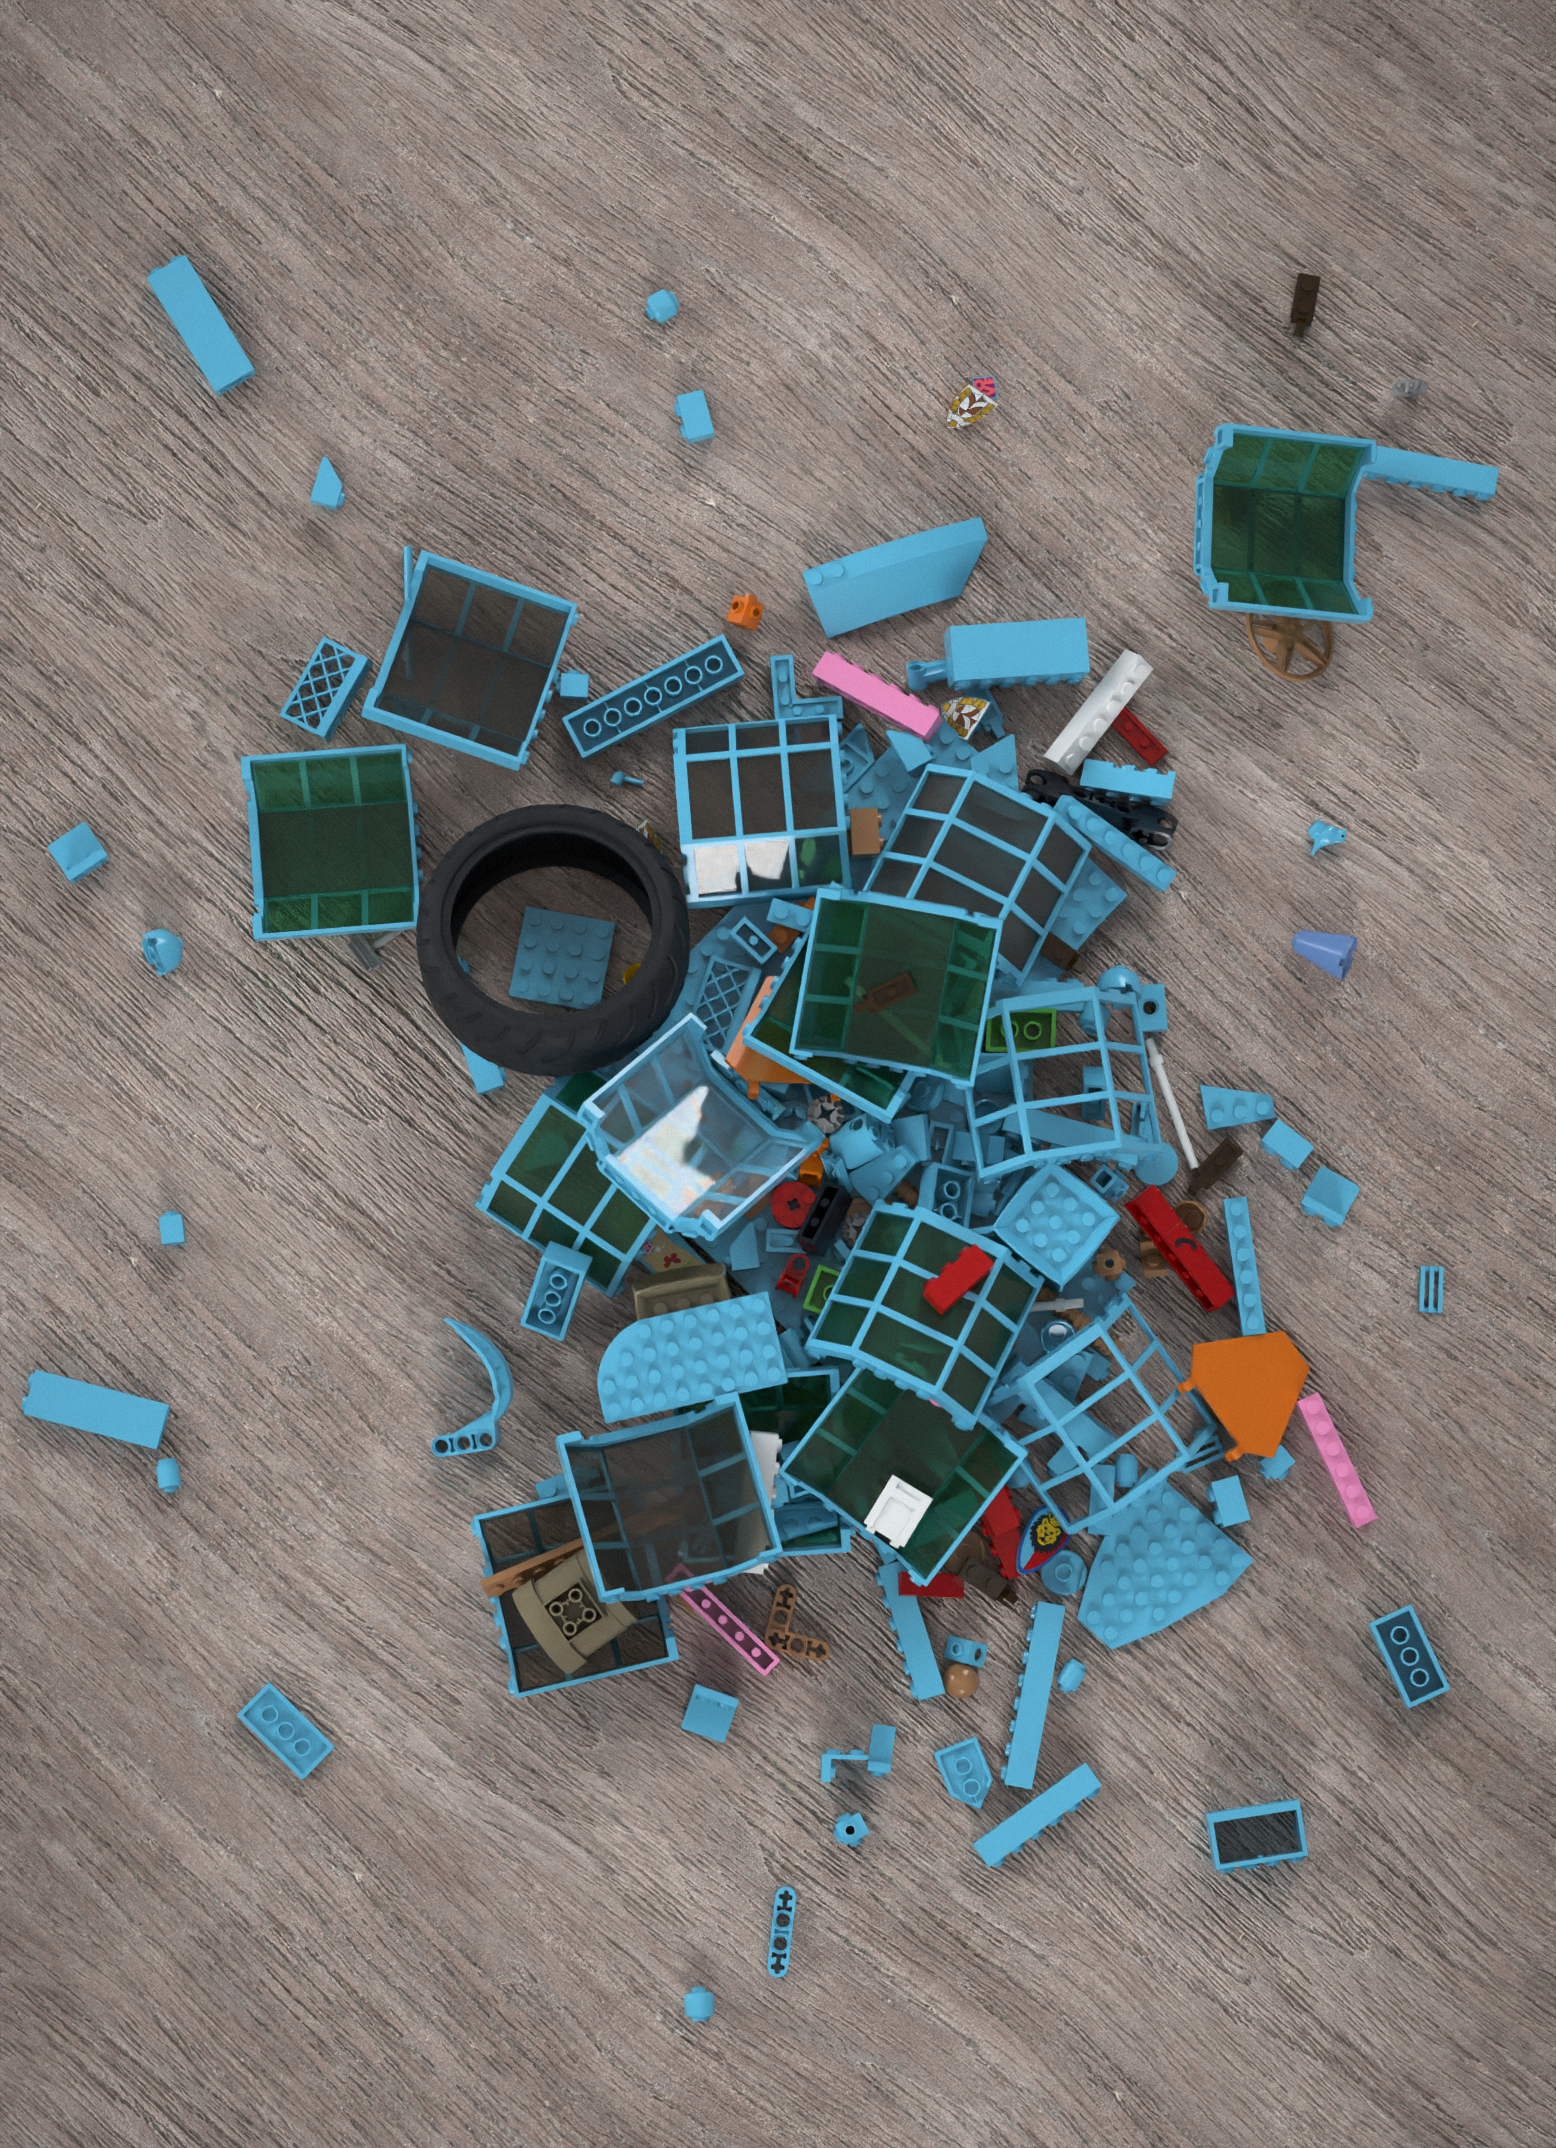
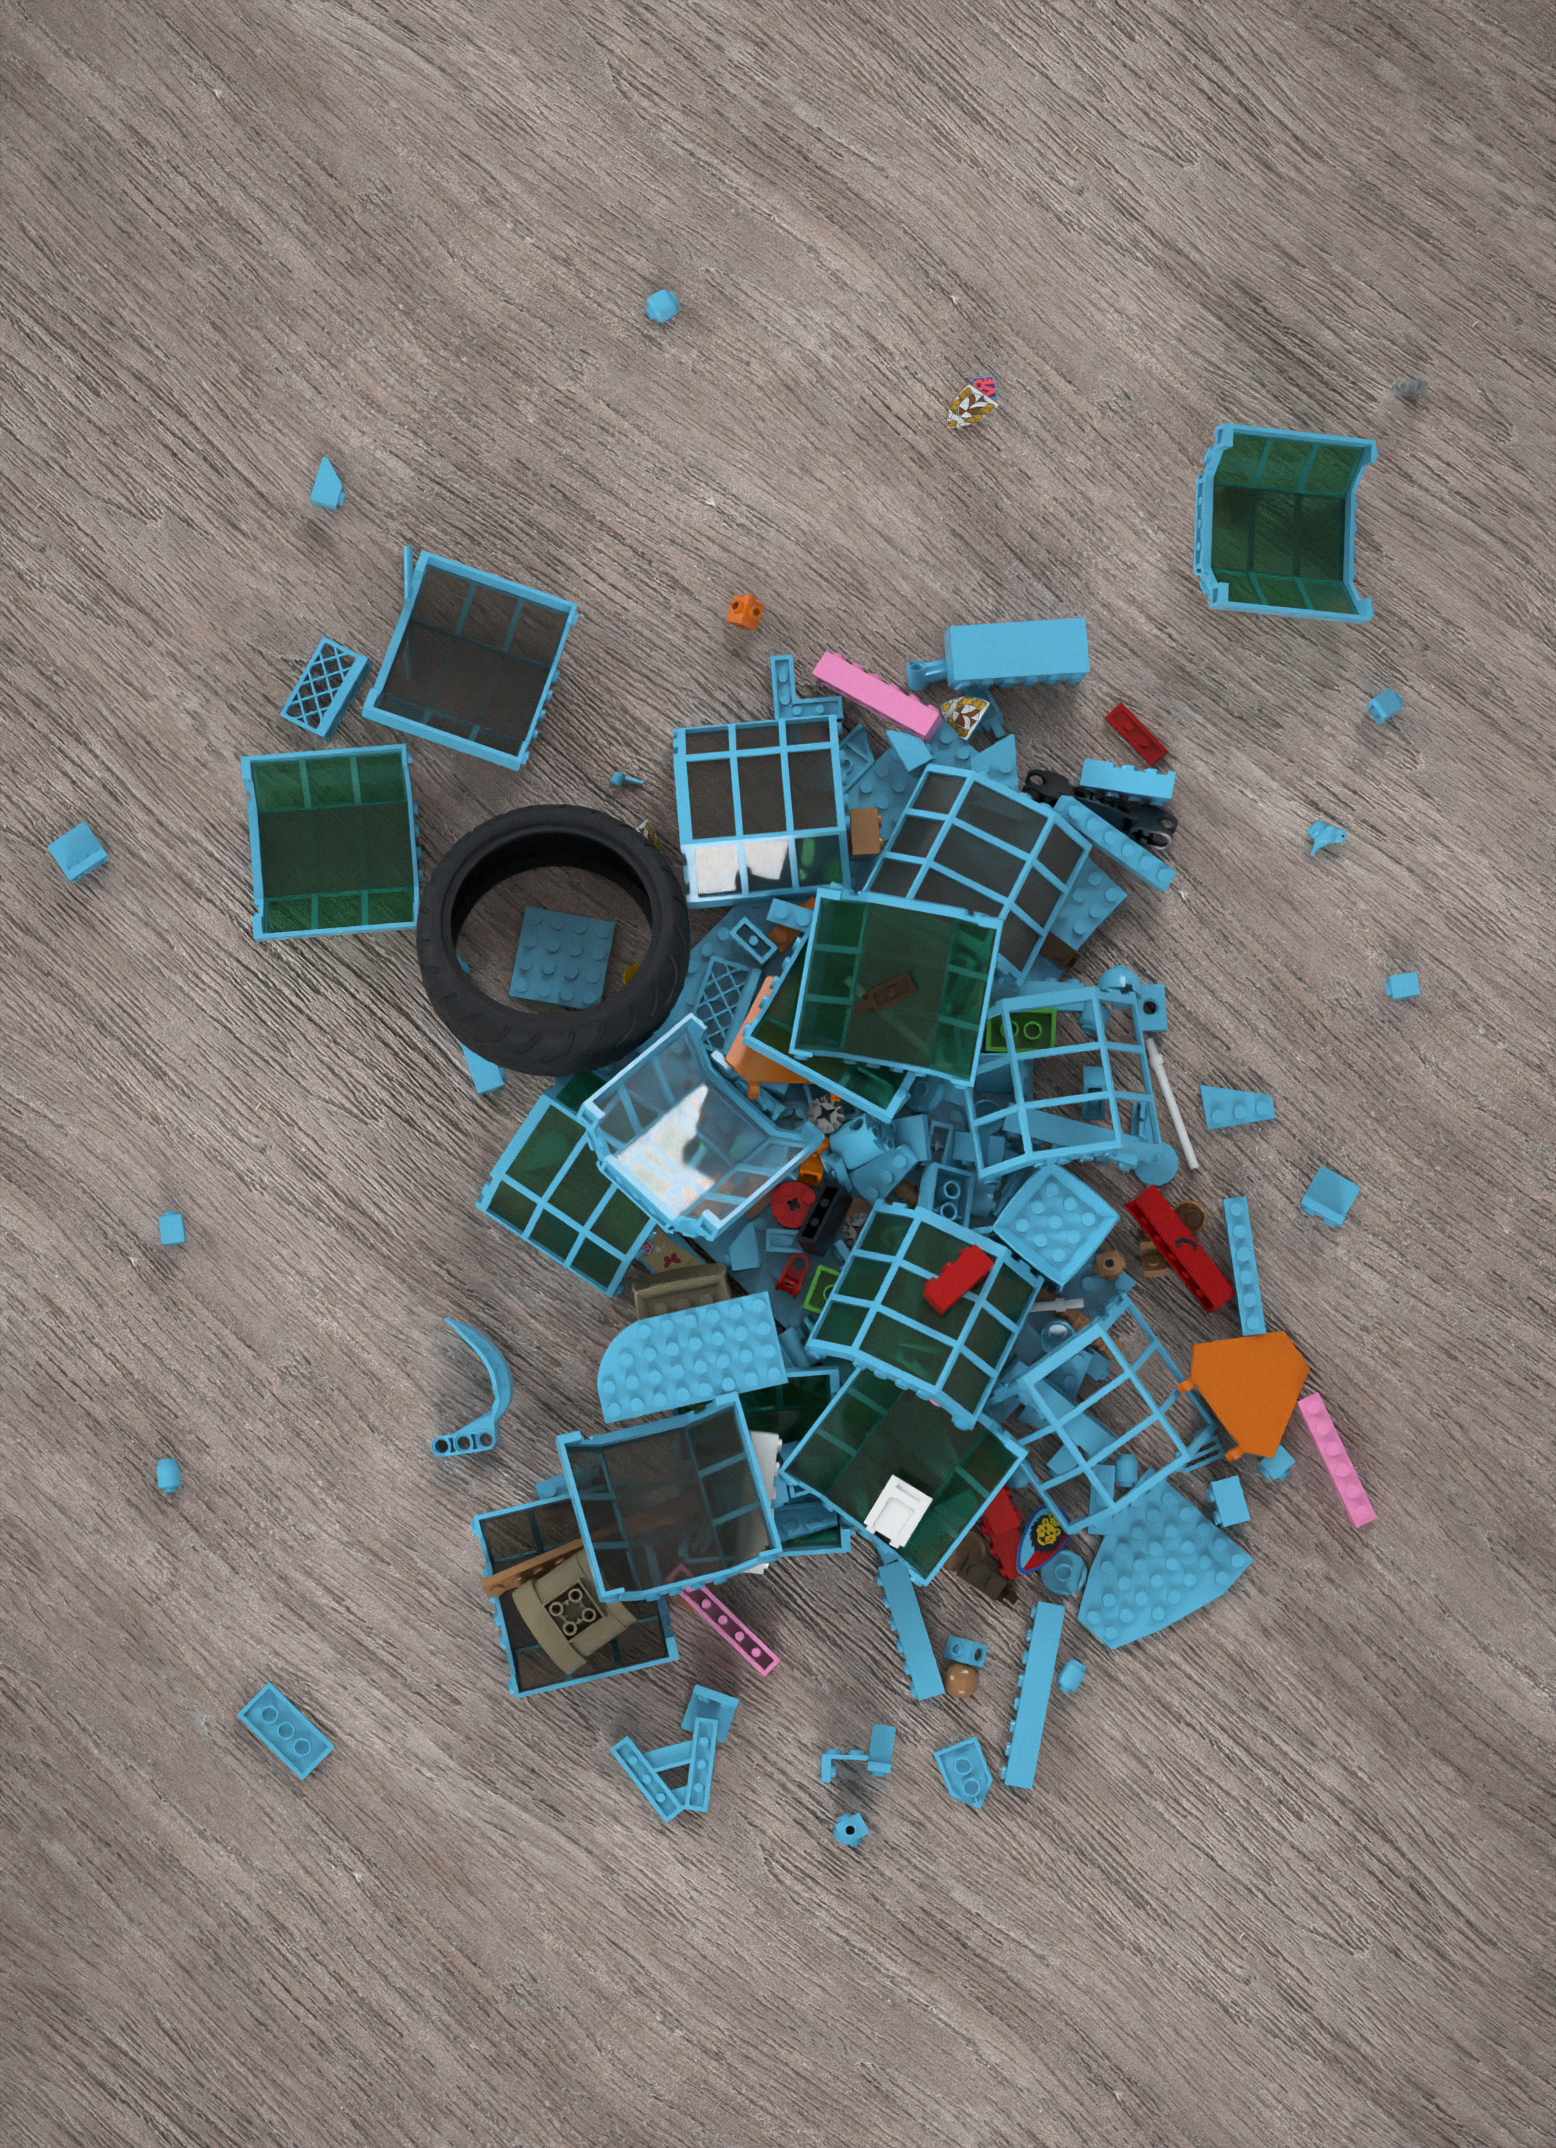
(96, 1409): medium azure brick -> none
(163, 949): medium azure cylinder -> none
(200, 325): medium azure brick -> none
(366, 952): light grey piece -> none
(556, 1291): medium azure brick -> none
(573, 686): medium azure brick -> none
(645, 1766): none -> medium azure plate
(653, 698): medium azure brick -> none
(695, 417): medium azure brick -> none
(699, 2004): medium azure head -> none
(778, 1931): medium azure beam -> none
(782, 1629): medium nougat beam -> none
(895, 576): medium azure slope -> none
(940, 1586): red tile -> none
(1036, 1815): medium azure brick -> none
(1098, 712): white brick -> none
(1109, 1183): medium azure brick -> none
(1215, 1165): dark brown hinge -> none
(1250, 1811): medium azure hose -> none
(1286, 1144): medium azure brick -> none
(1288, 636): medium nougat wheel -> none
(1304, 302): dark brown hinge -> none
(1326, 950): medium blue cone -> none
(1385, 706): none -> medium azure slope
(1402, 986): none -> medium azure brick
(1408, 1656): medium azure brick -> none
(1431, 1269): medium azure tile -> none
(1433, 472): medium azure brick -> none

